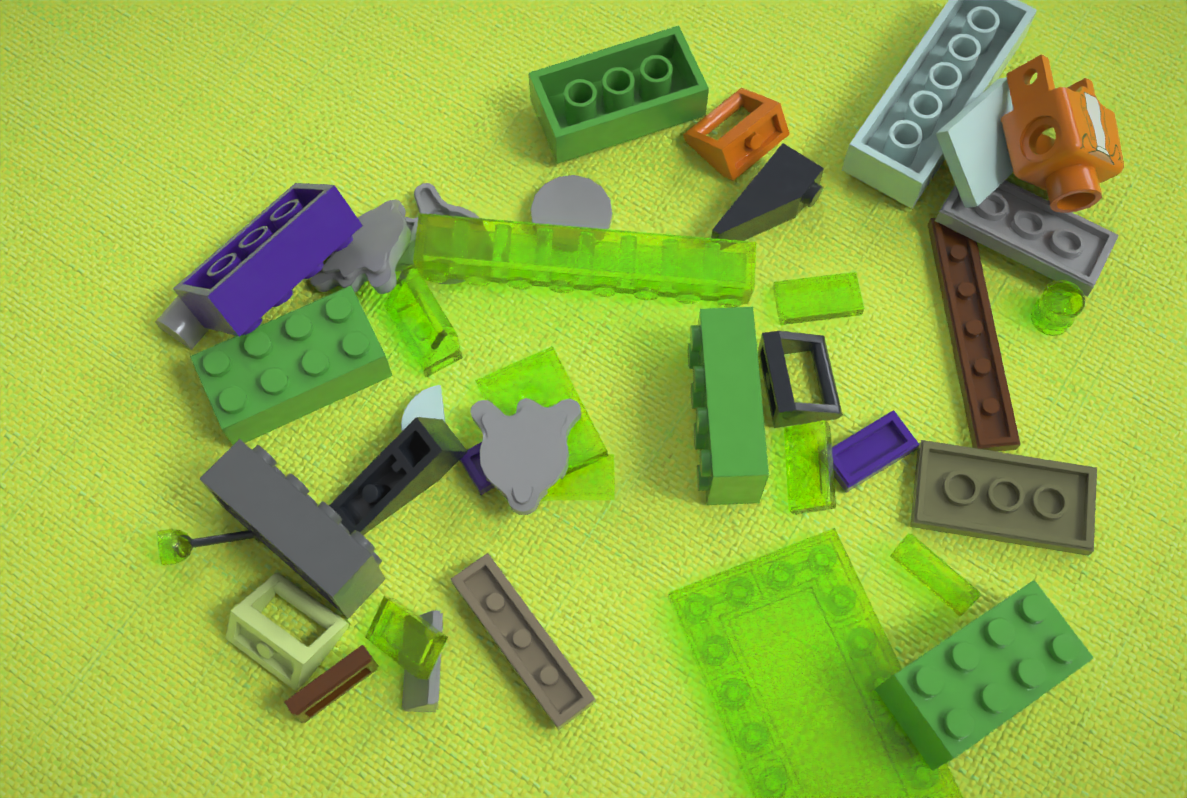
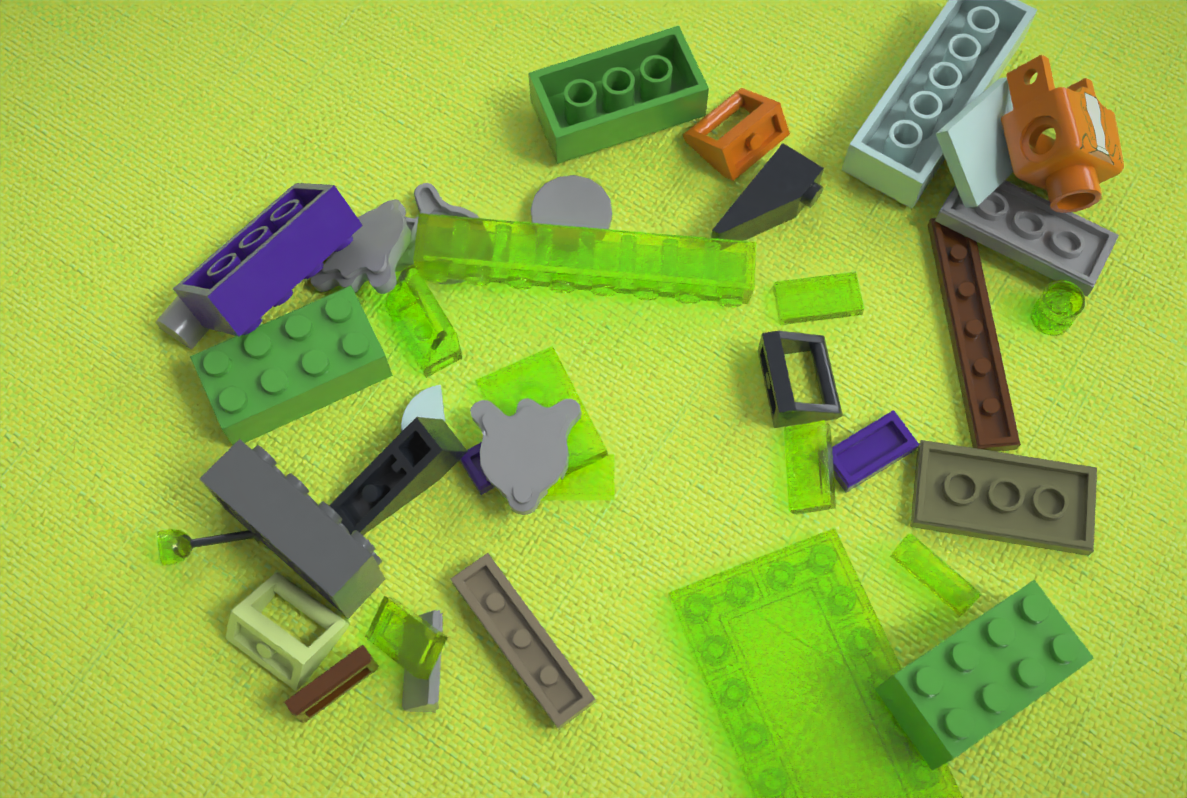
(728, 406): bright green brick -> none

